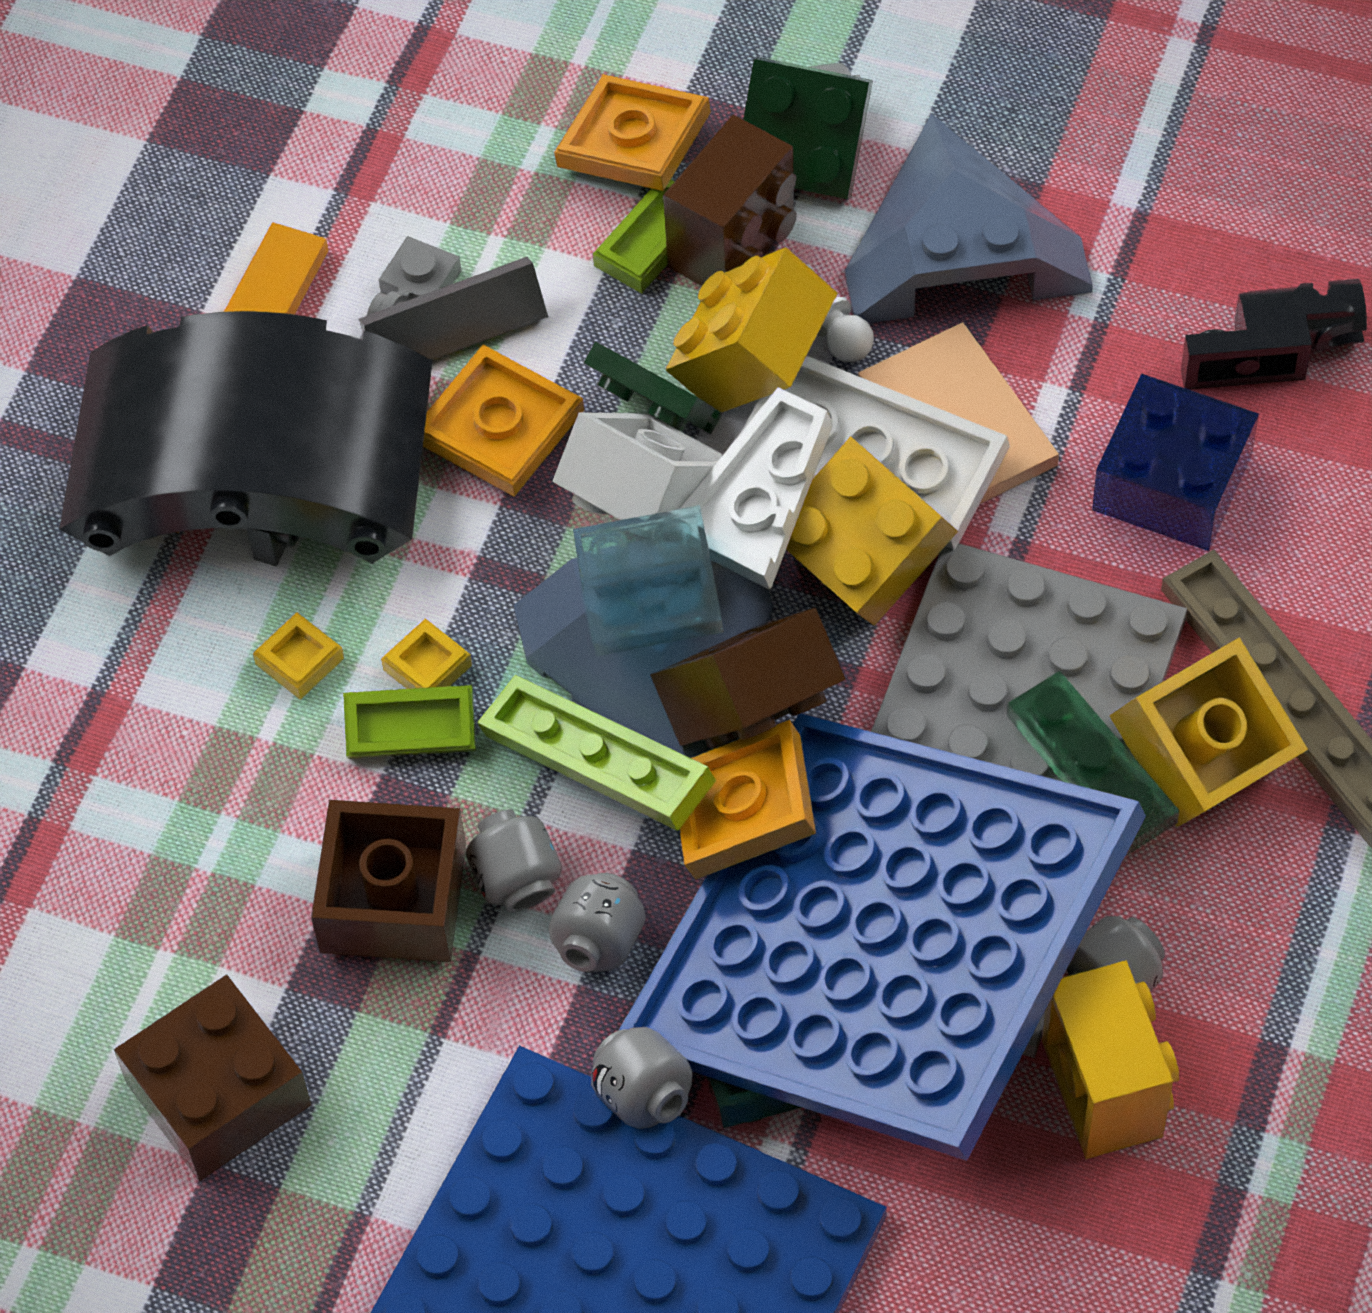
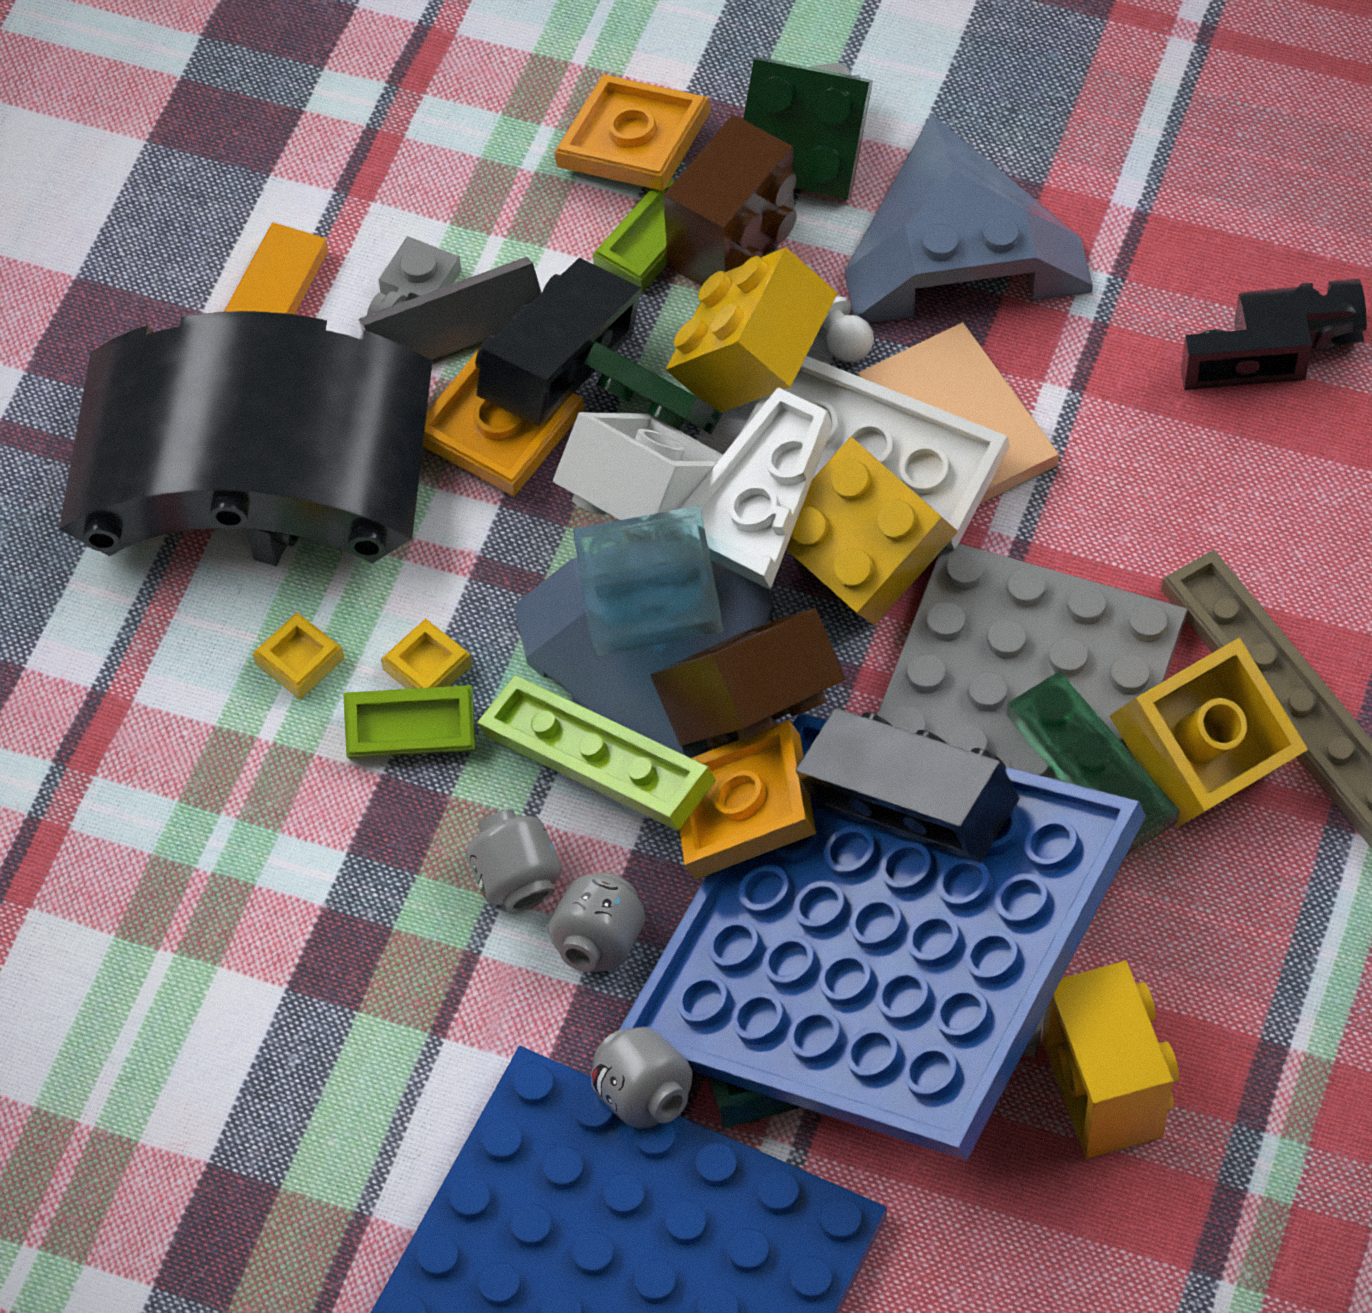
(213, 1077): reddish brown brick -> none
(389, 880): reddish brown brick -> none
(544, 347): none -> black brick
(908, 783): none -> brick
(1119, 940): light grey head -> none
(1174, 462): clear blue brick -> none

